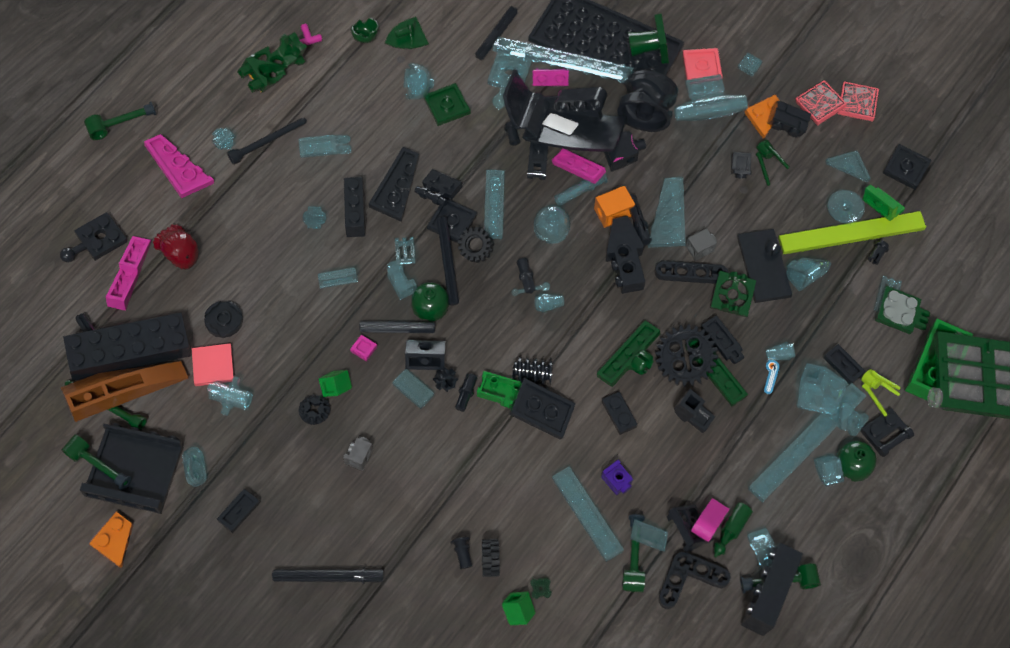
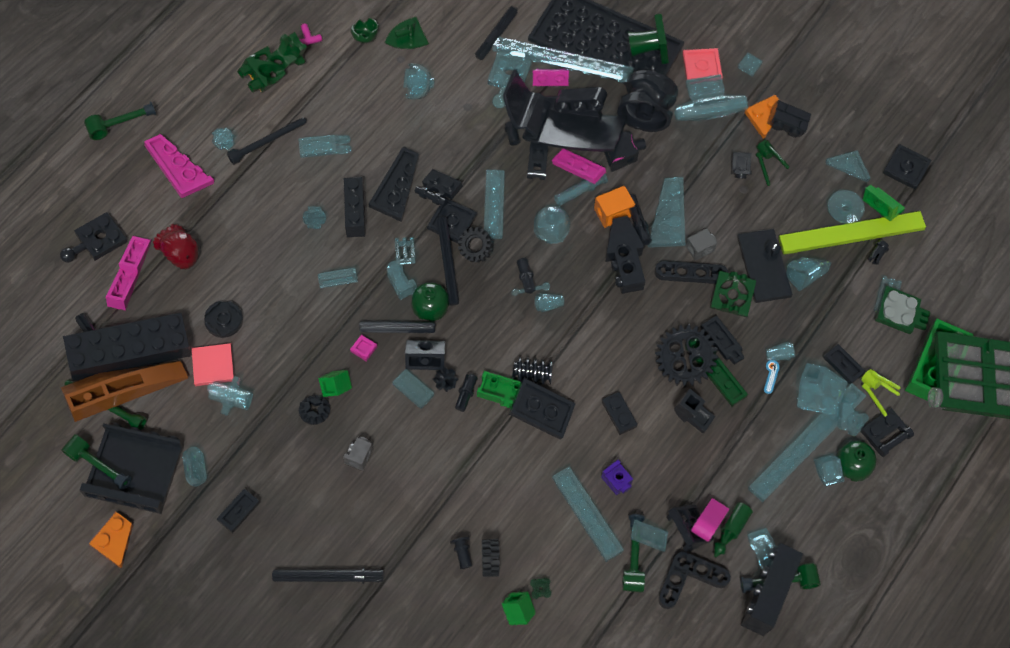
(447, 104): dark green tile -> none
(560, 123): white sticker -> none
(631, 355): dark green plate -> none
(821, 102): tile -> none
(860, 101): tile -> none

